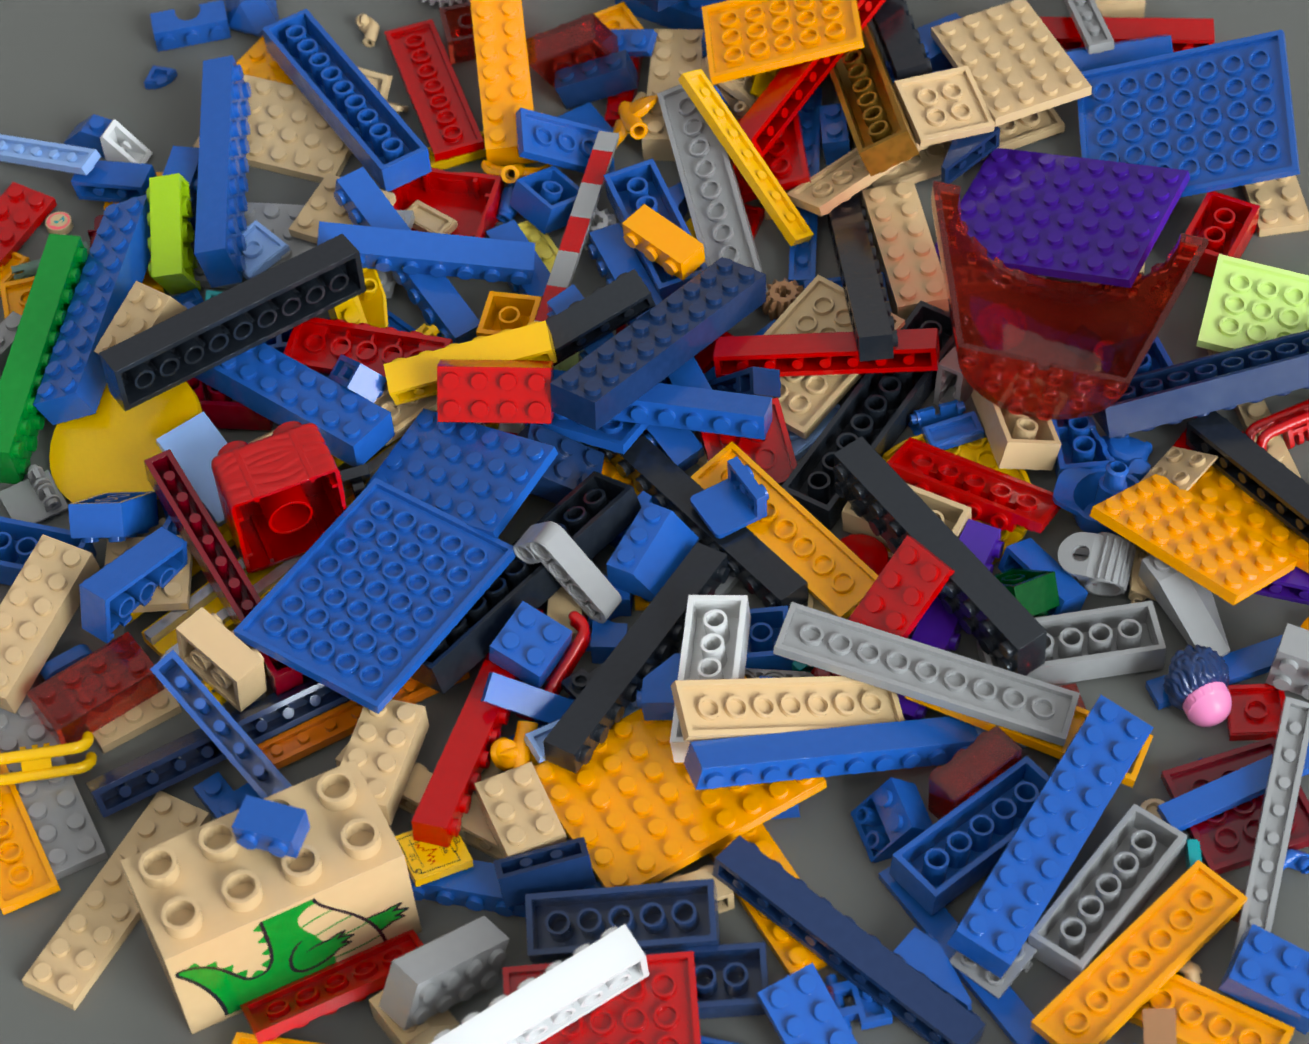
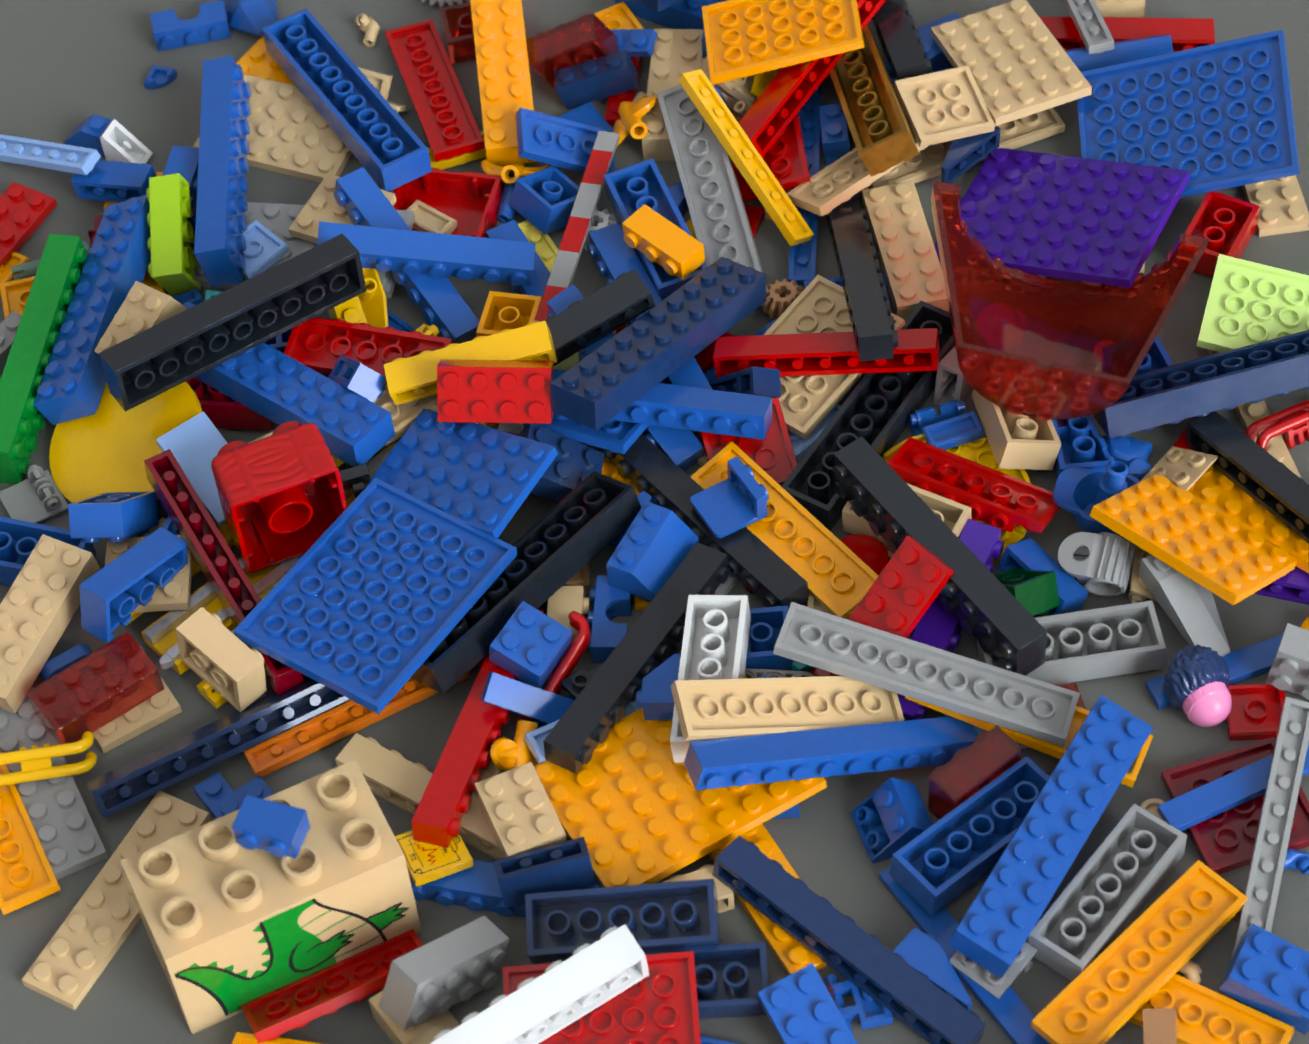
(59, 223): tan tile -> none
(219, 726): blue brick -> none
(387, 750): tan brick -> none
(570, 567): light grey beam -> none
(1192, 852): teal tile -> none

